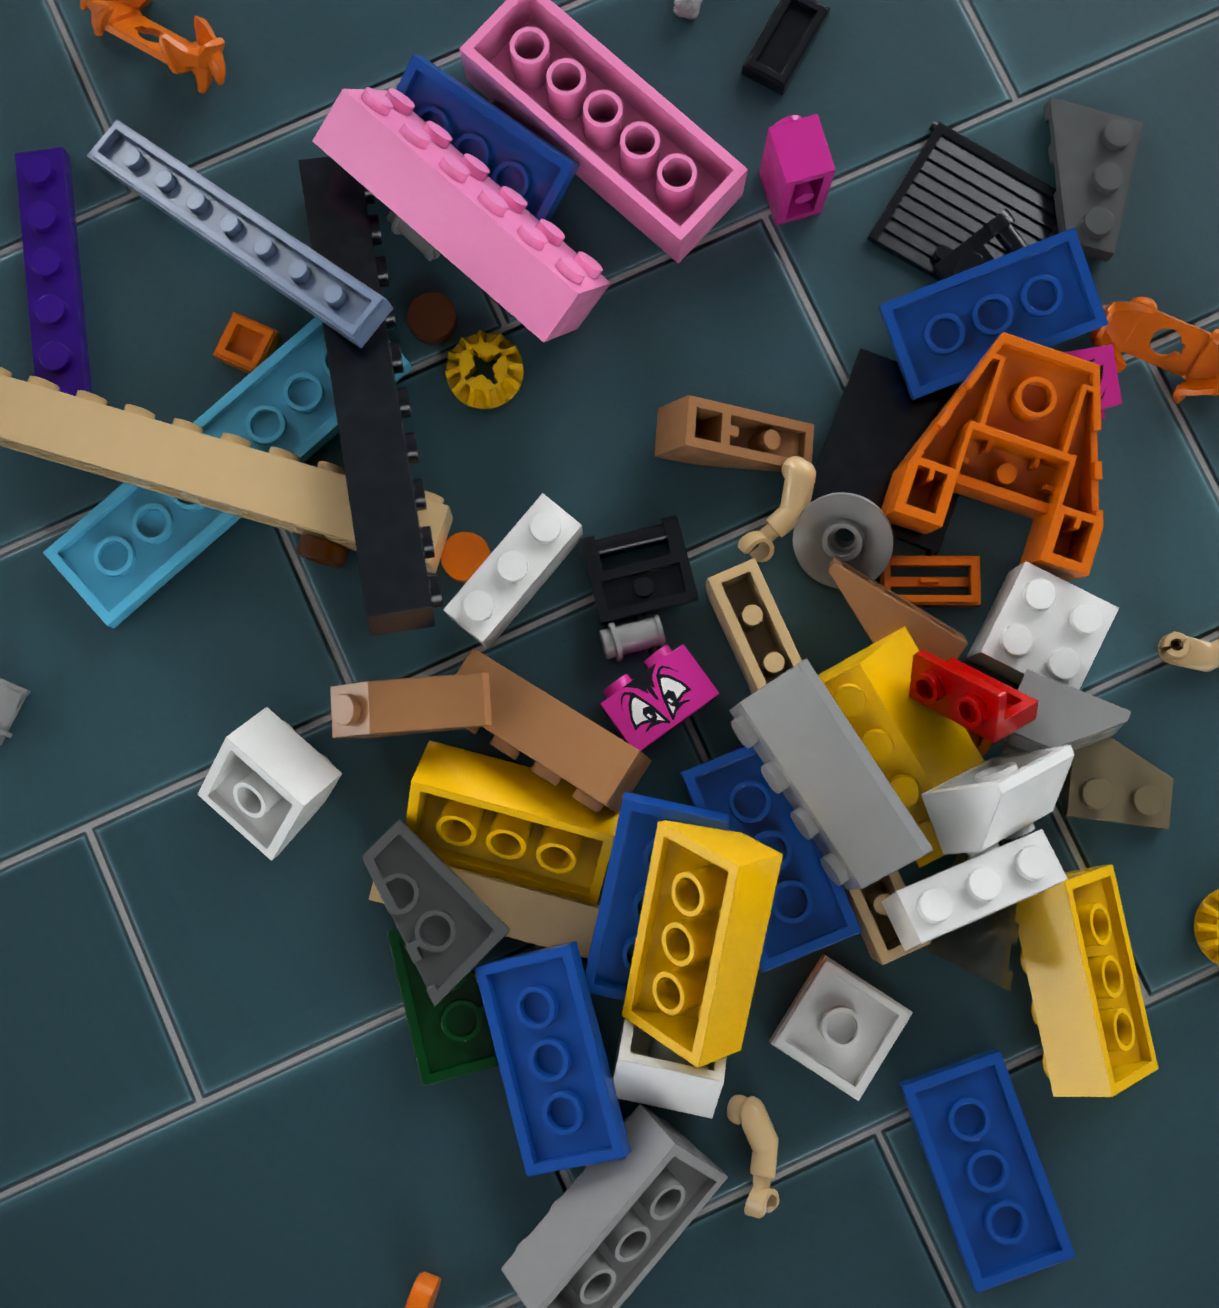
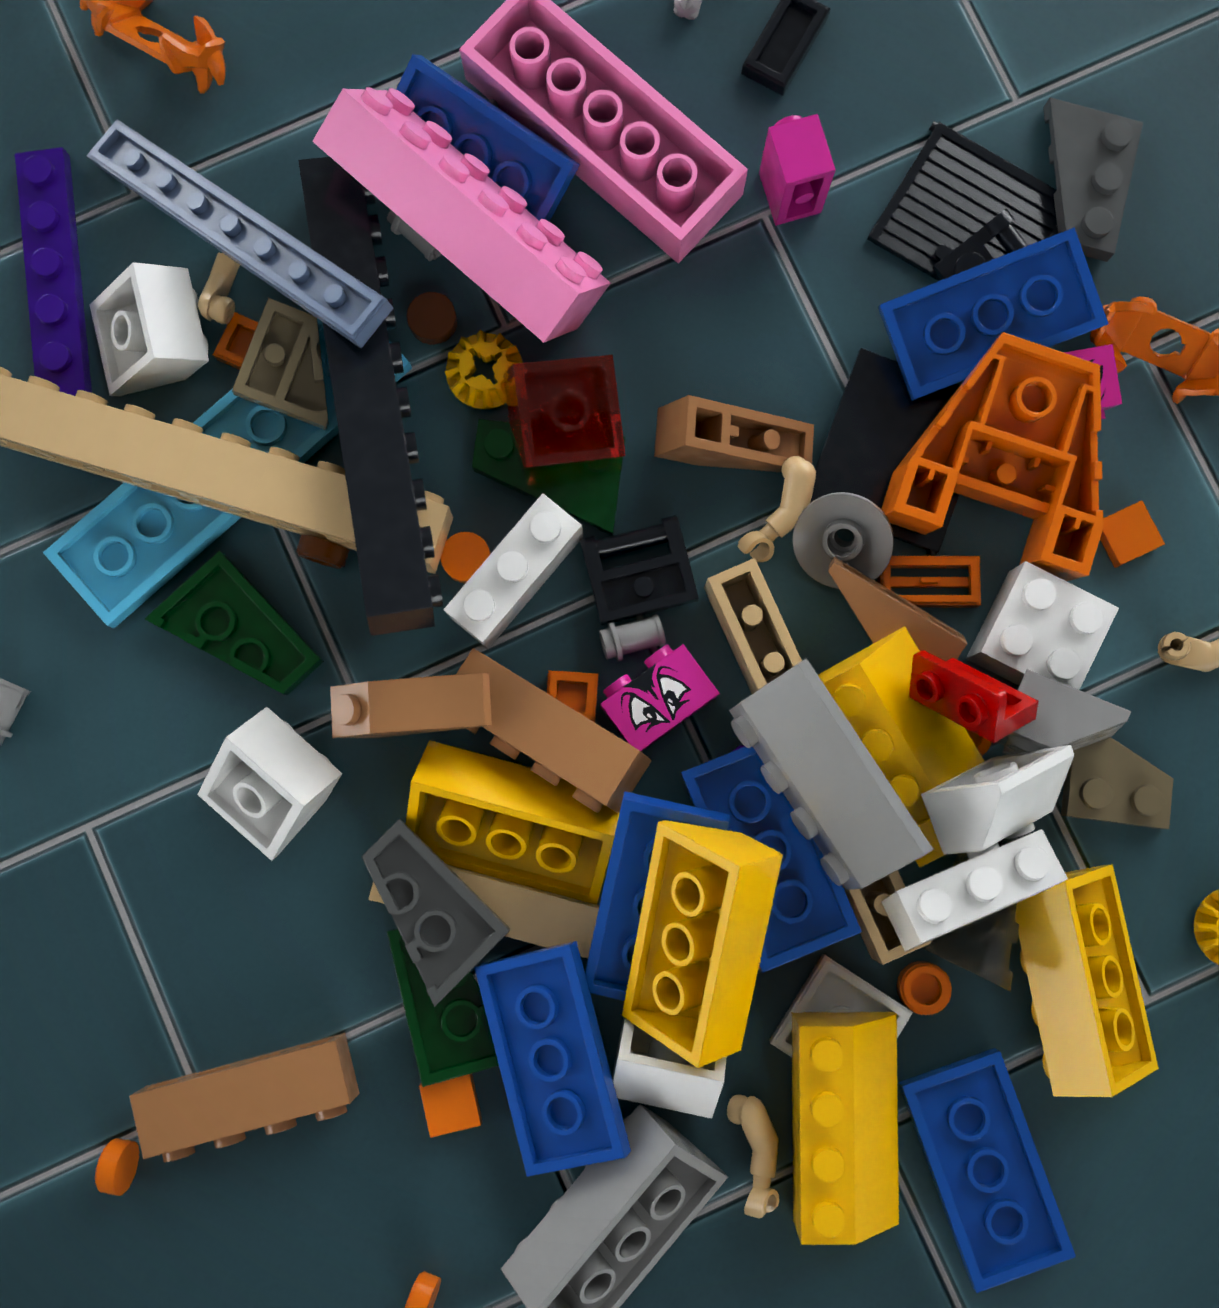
(117, 1166): none -> orange tile
(148, 328): none -> white slope
(213, 300): none -> tan arm
(238, 625): none -> dark green wing
(244, 1097): none -> medium nougat brick
(285, 365): none -> dark tan wing
(451, 1105): none -> orange tile
(564, 410): none -> clear red slope
(575, 690): none -> orange tile
(580, 488): none -> dark green wing
(844, 1126): none -> yellow slope
(924, 988): none -> orange tile
(1130, 534): none -> orange tile

